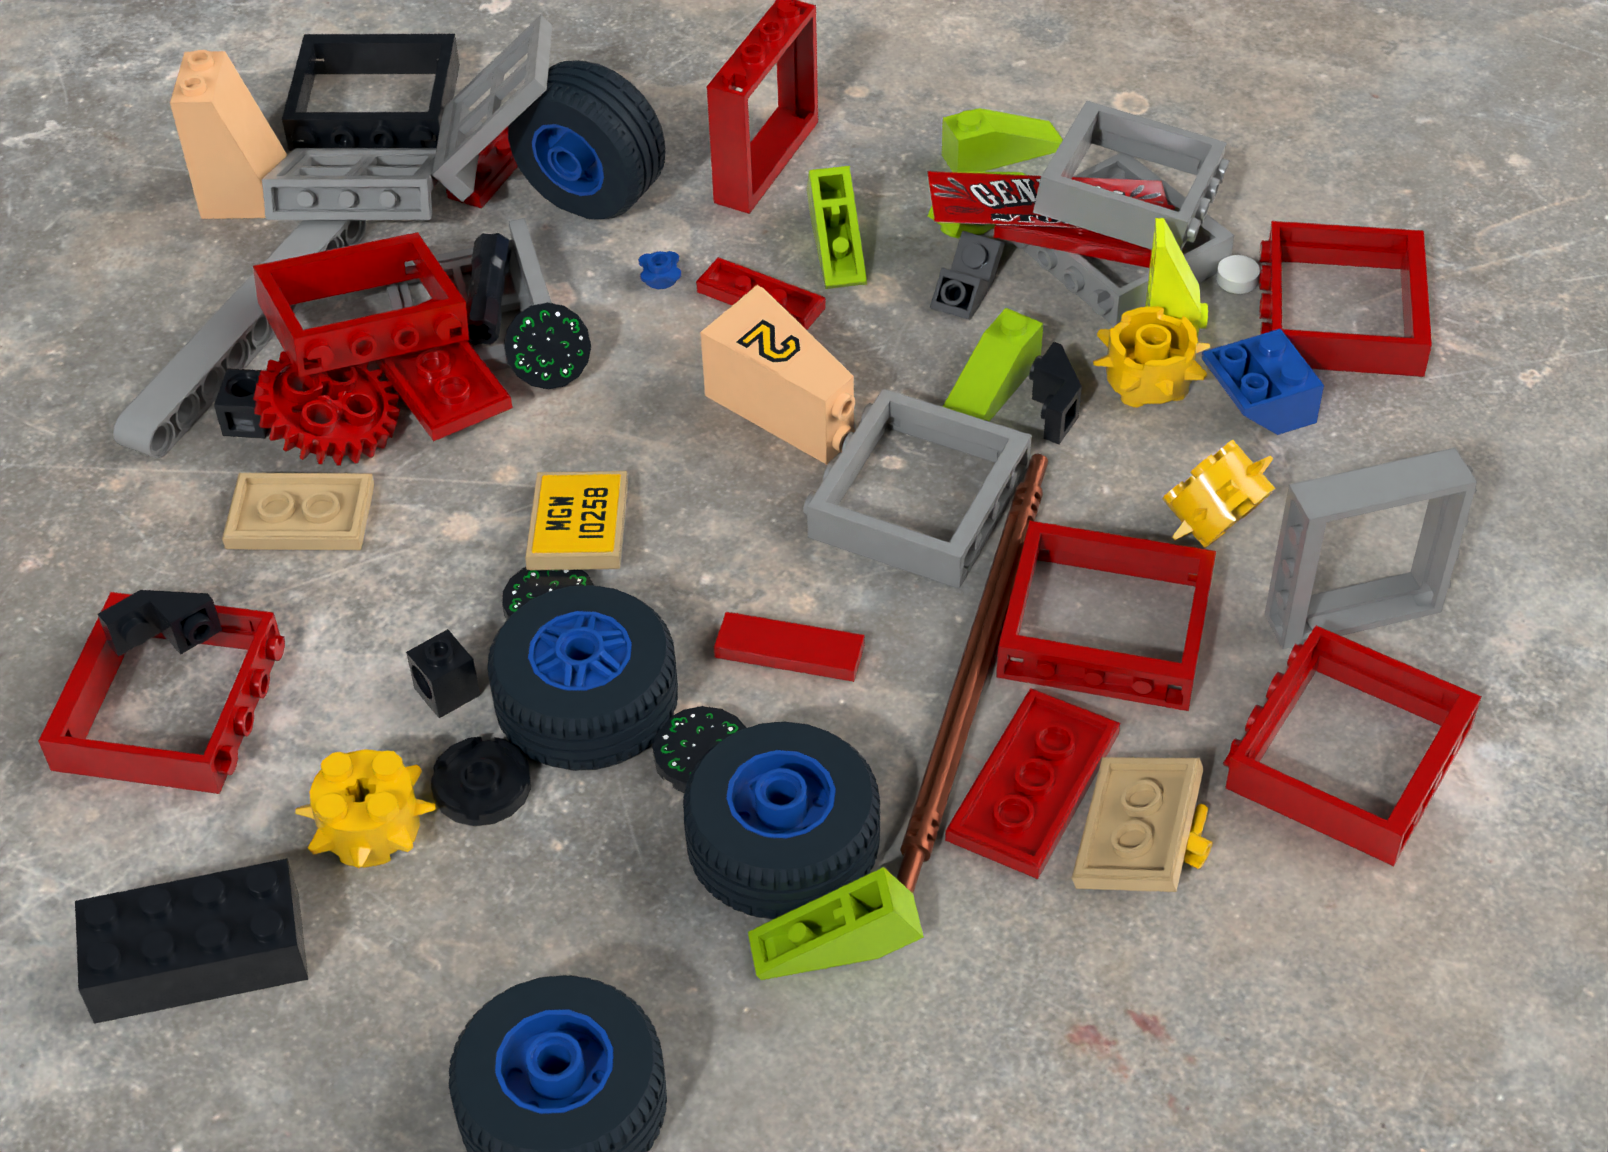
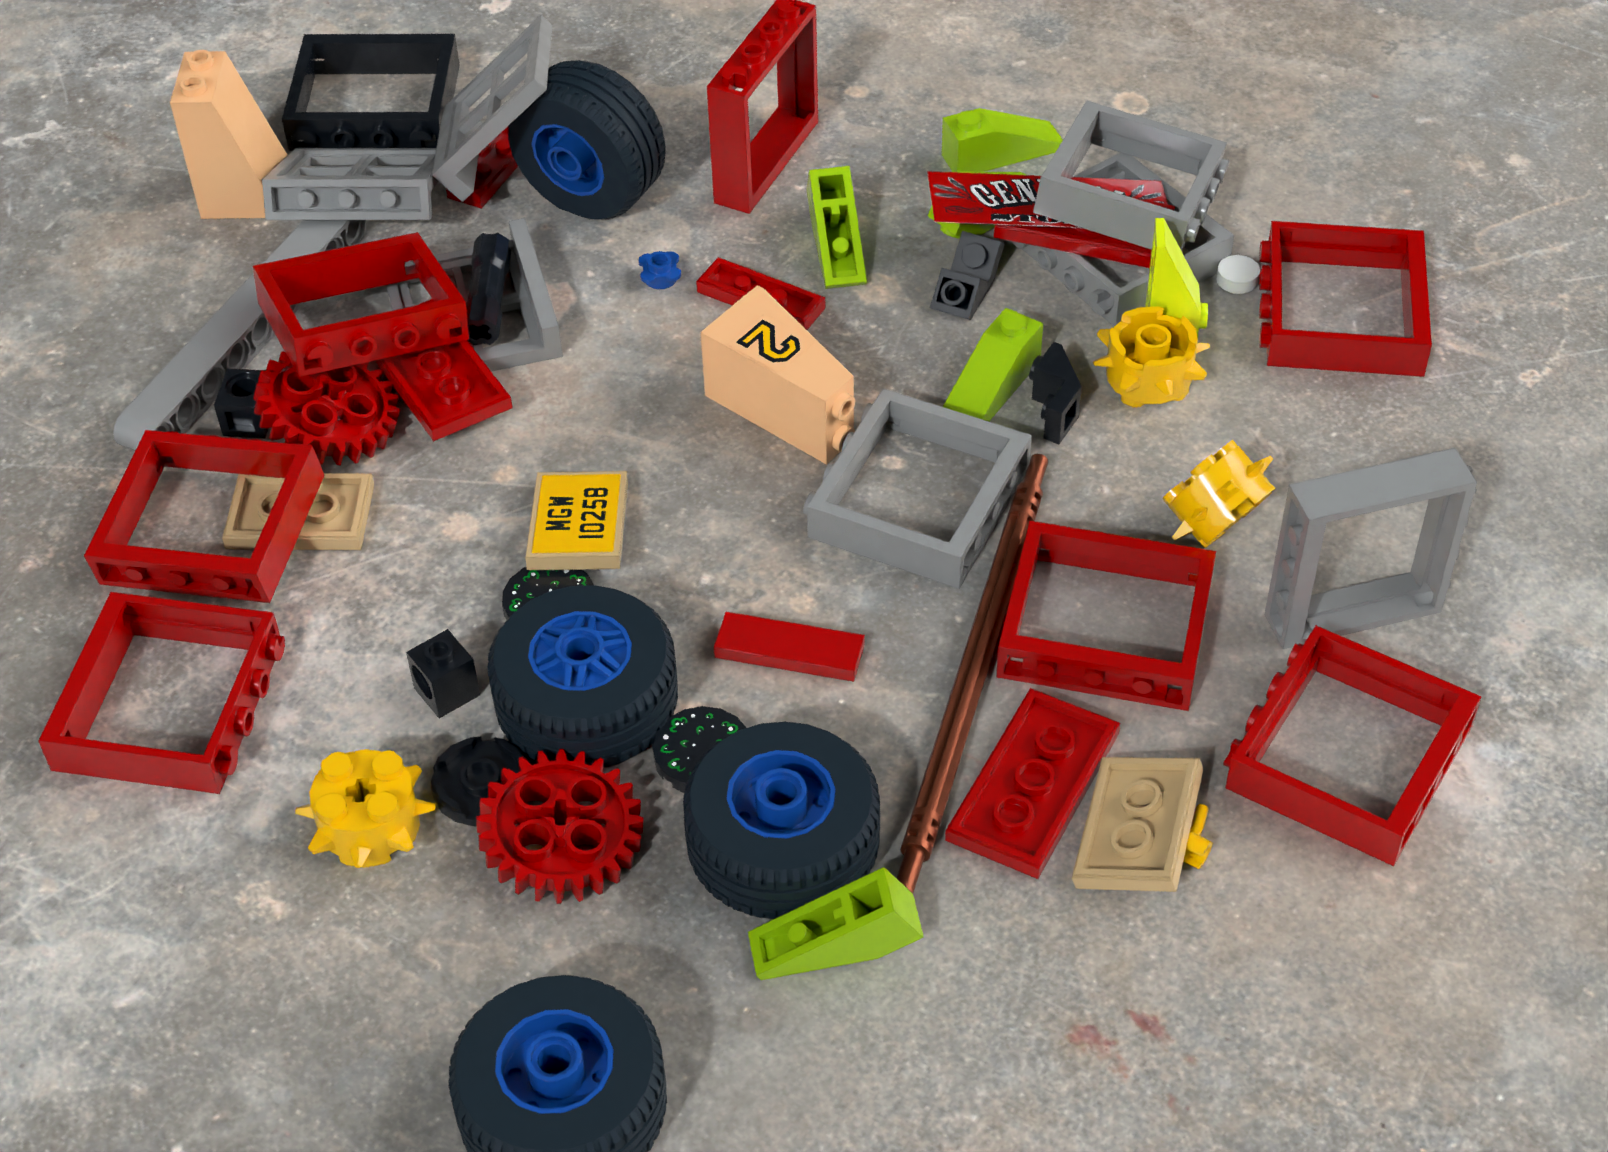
(180, 616): black slope -> none
(189, 941): black brick -> none
(201, 573): none -> red window
(547, 345): black tile -> none
(559, 826): none -> red gear
(1268, 381): blue slope -> none

